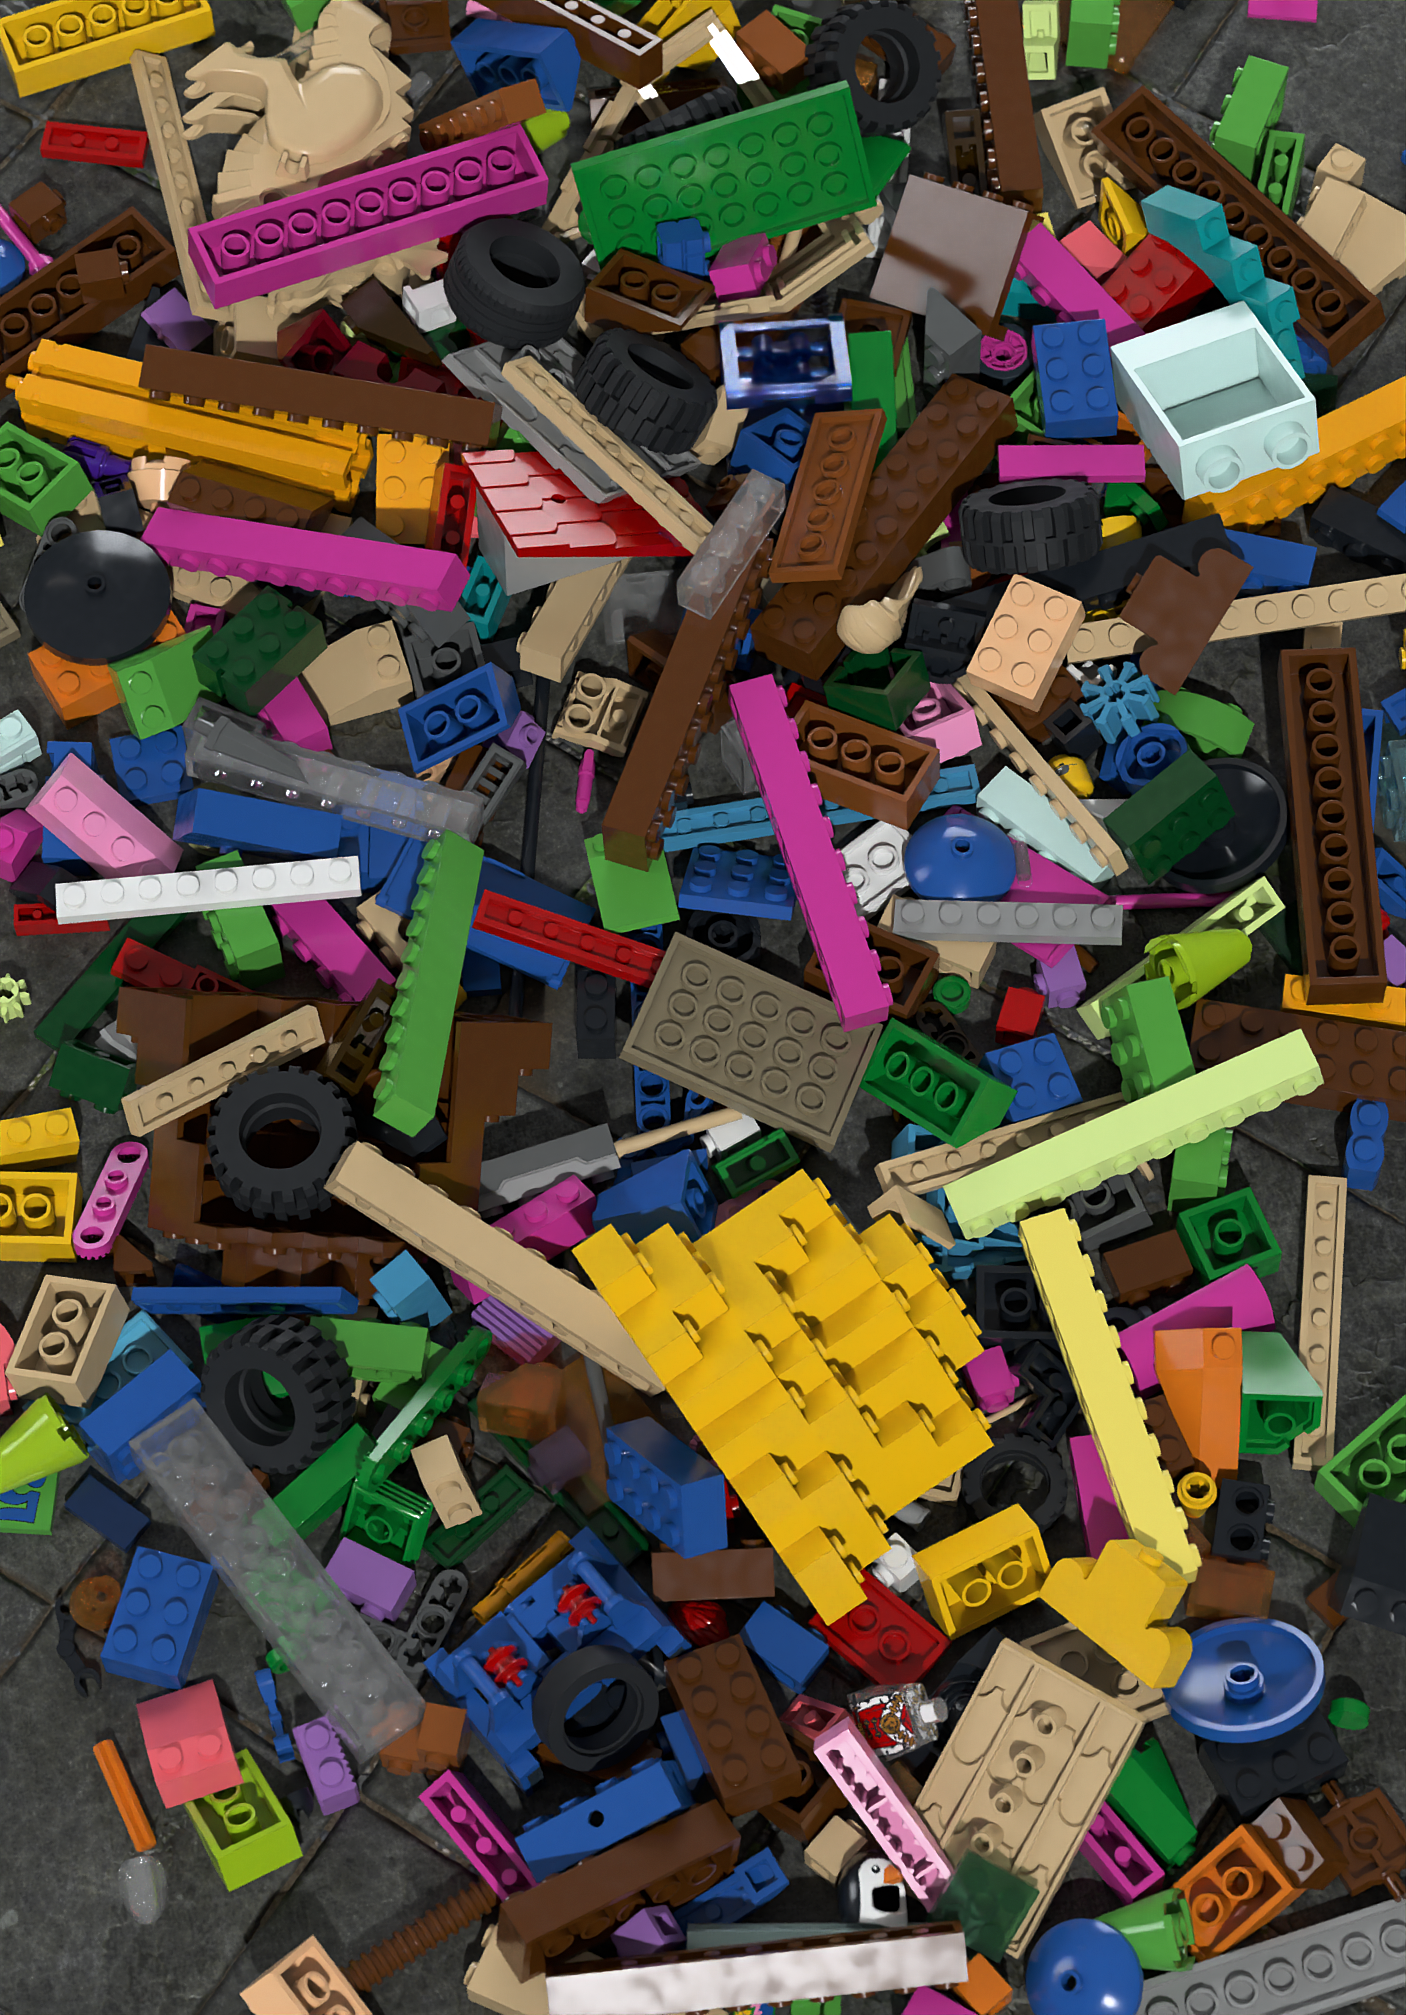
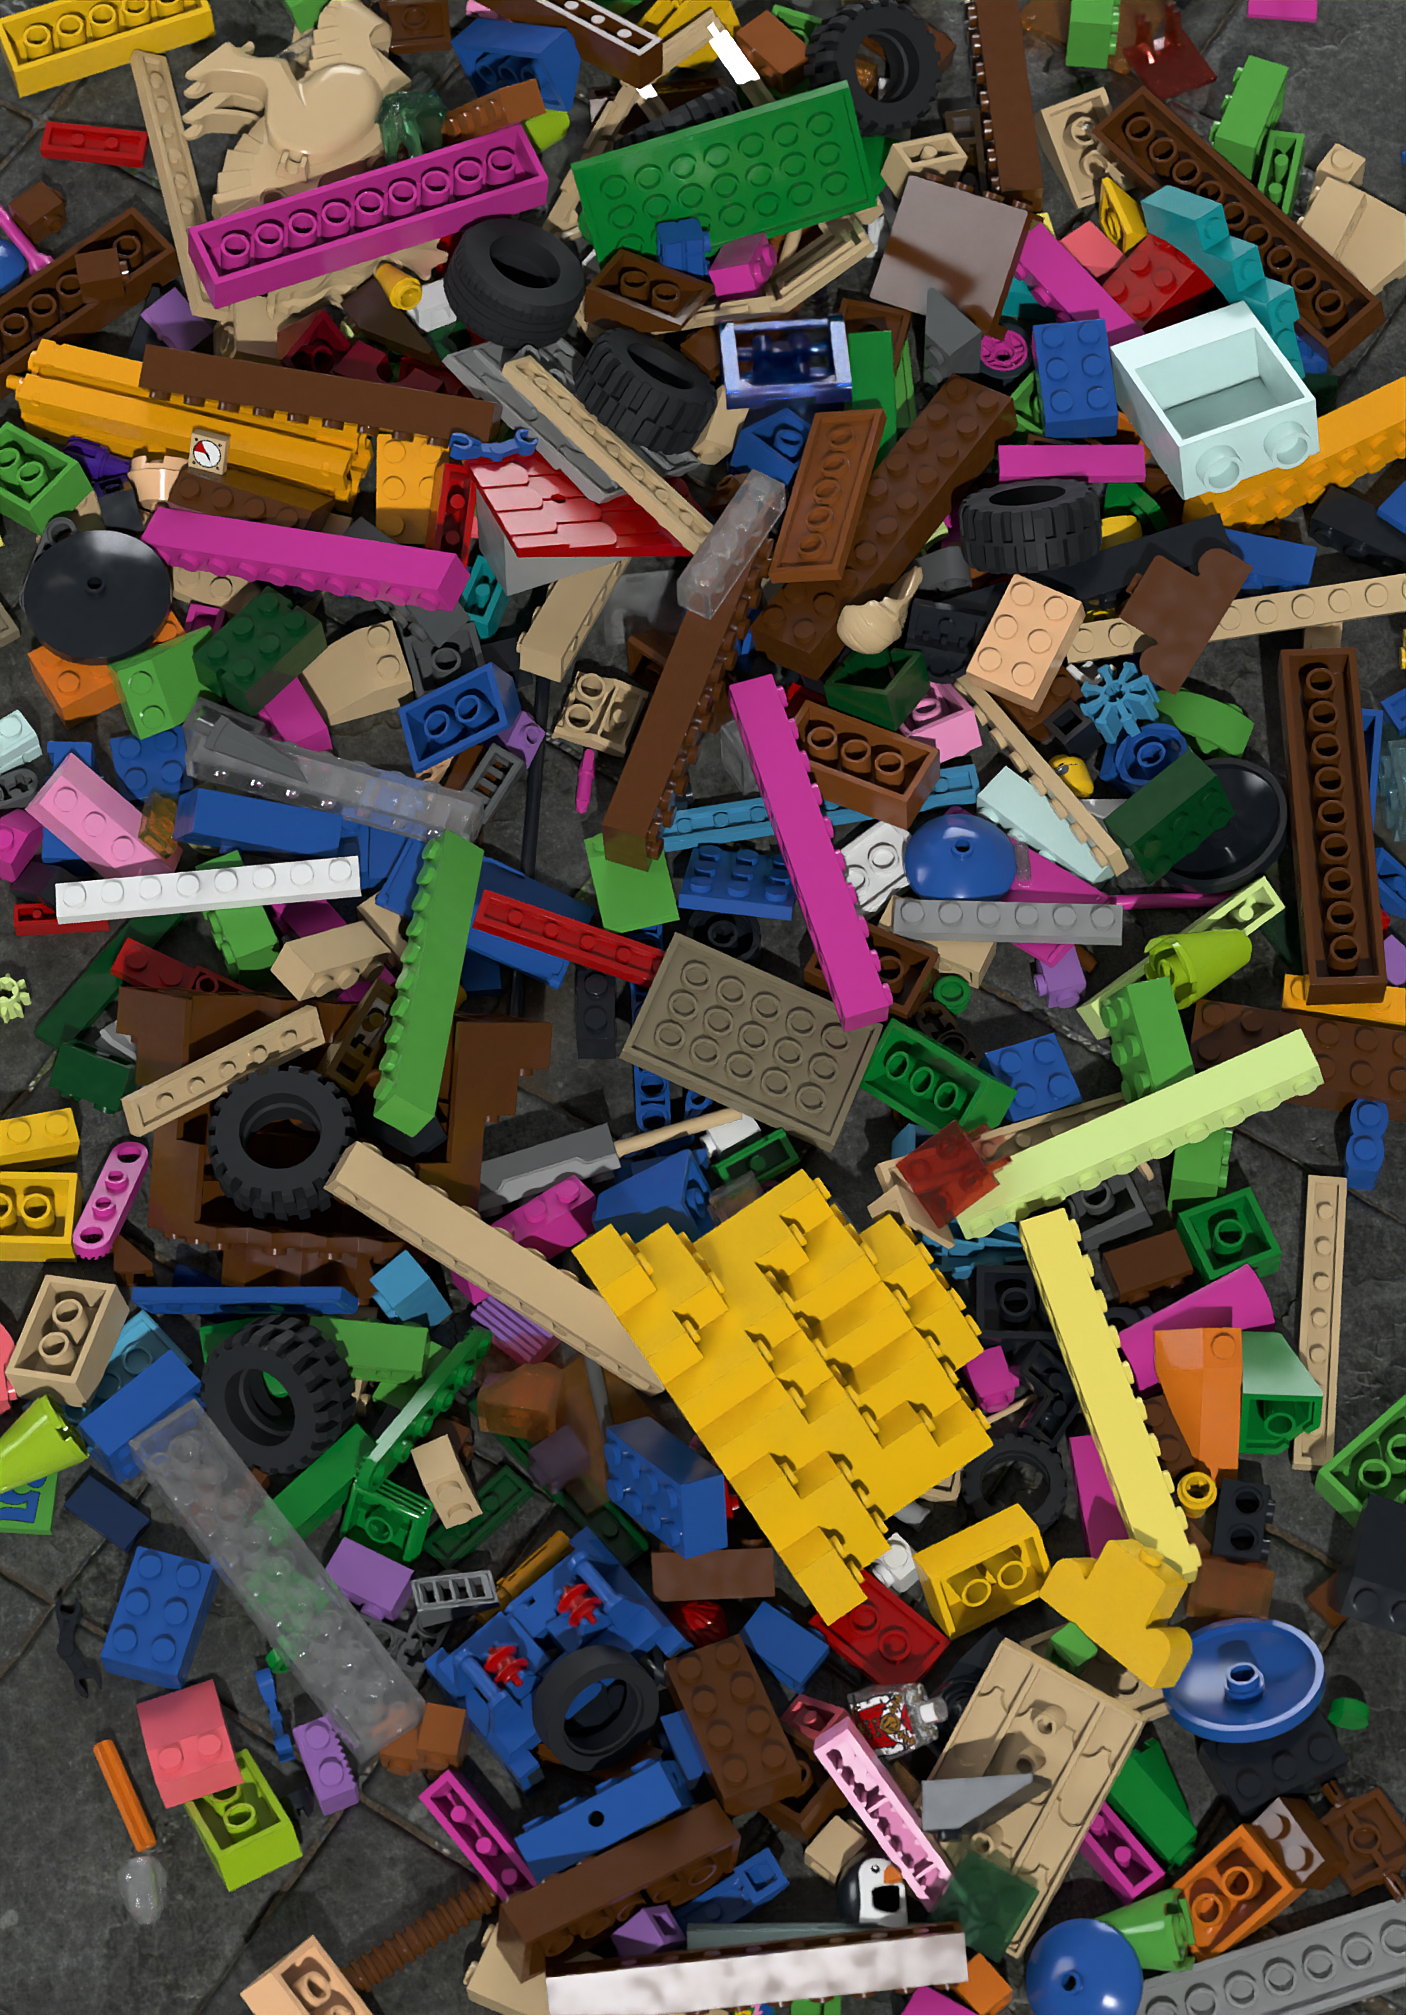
(85, 1598): clear orange piece -> none
(158, 824): none -> clear yellow plate
(209, 451): none -> tile
(330, 960): none -> tan brick
(400, 288): none -> yellow cone
(405, 117): none -> clear green piece
(442, 1610): none -> dark grey slope
(467, 448): none -> blue piece
(733, 1197): none -> clear brick
(932, 154): none -> tan brick
(950, 1173): none -> clear red plate
(975, 1803): none -> slope
(1019, 1016): red brick -> none
(1041, 38): yellowish green slope -> none
(1071, 1649): none -> bright green slope
(1170, 62): none -> clear red plate

